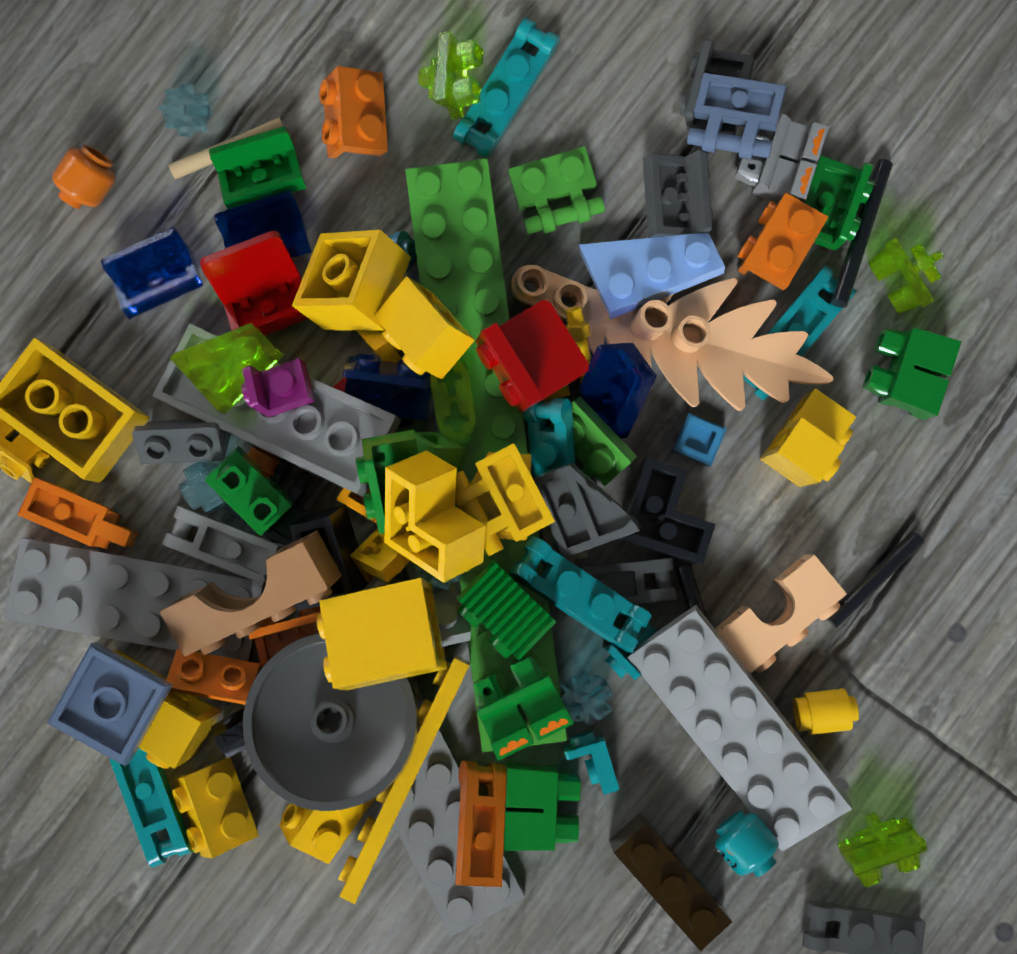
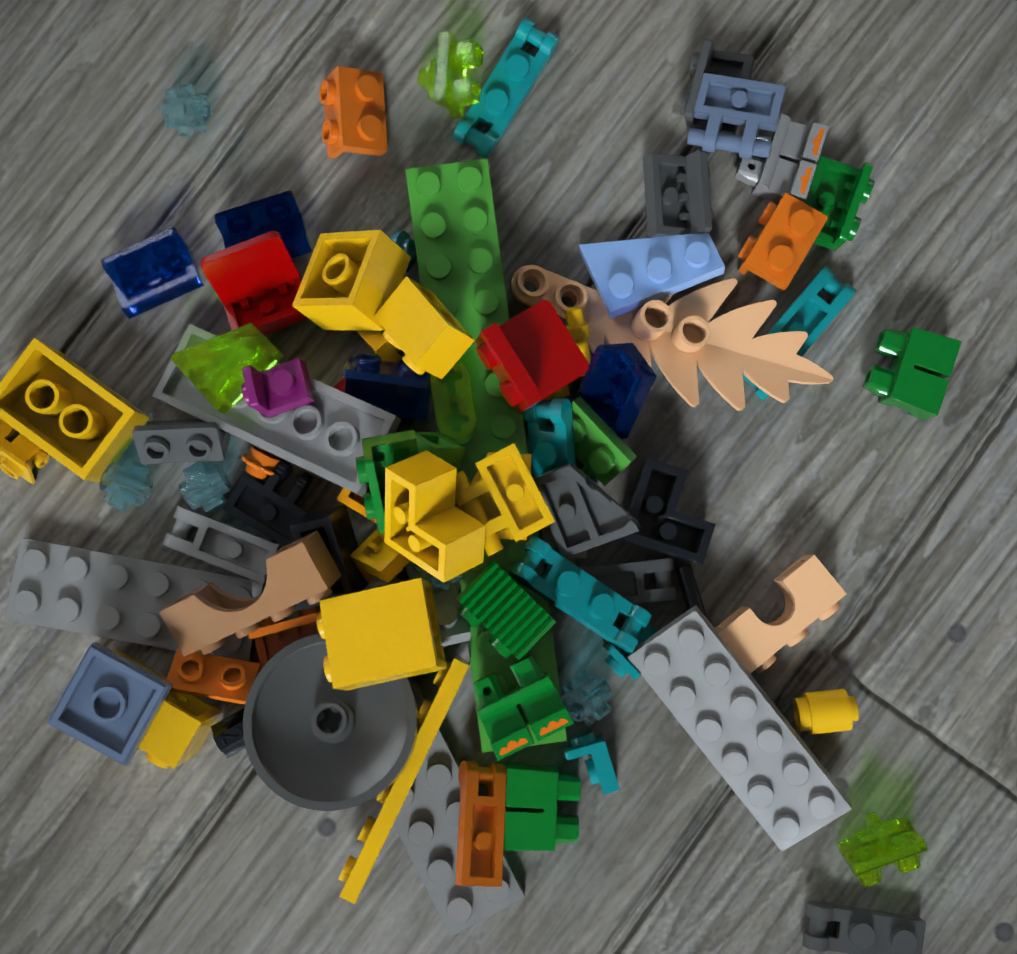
(74, 516): orange hinge -> none
(84, 177): orange head -> none
(126, 484): none -> clear light blue gear
(151, 808): teal plate -> none
(202, 159): tan bar -> none
(214, 809): yellow bracket -> none
(247, 491): green hips -> none
(257, 167): green bracket -> none
(320, 832): yellow bracket -> none
(551, 180): bright green plate -> none
(670, 882): dark brown brick -> none
(699, 439): dark azure tile -> none
(746, 844): teal head -> none
(810, 440): yellow brick -> none
(858, 244): black bar -> none
(876, 578): black bar -> none
(895, 259): clear neon green hips -> none

